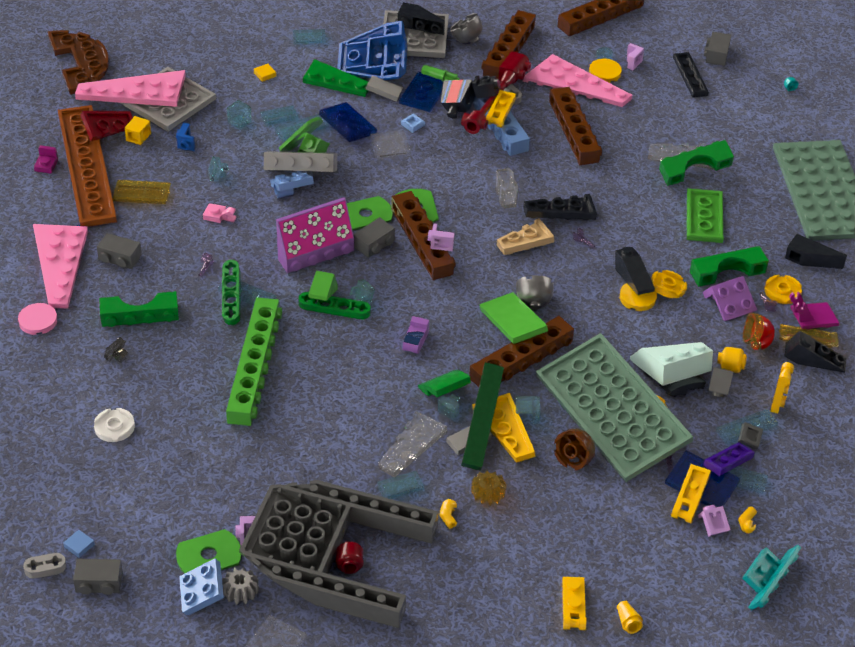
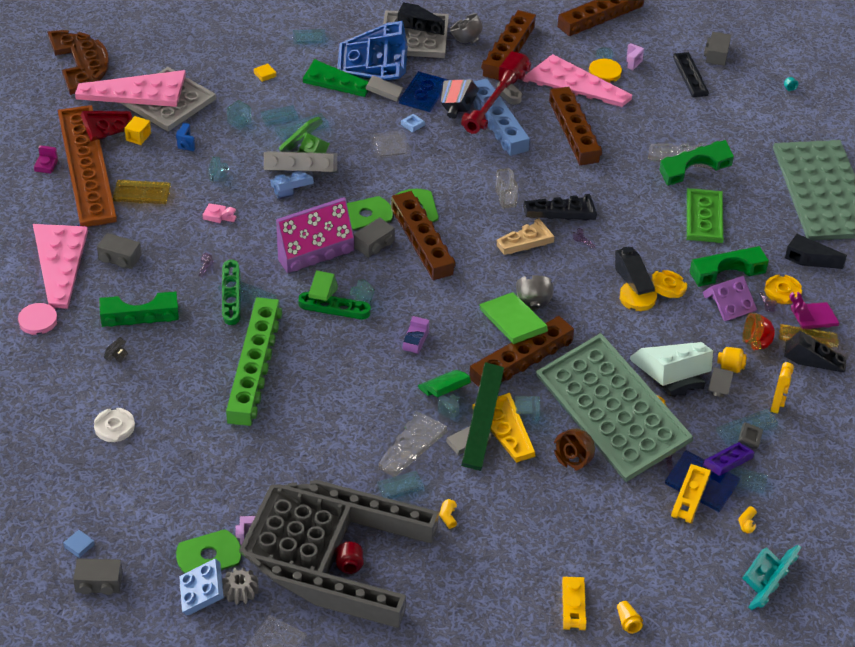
(44, 565): light grey beam -> none
(347, 122): clear blue tile -> none
(438, 73): bright green piece -> none
(441, 240): lavender bracket -> none
(486, 86): black brick -> none
(488, 487): clear yellow gear -> none
(500, 108): yellow plate -> none
(714, 520): lavender bracket -> none

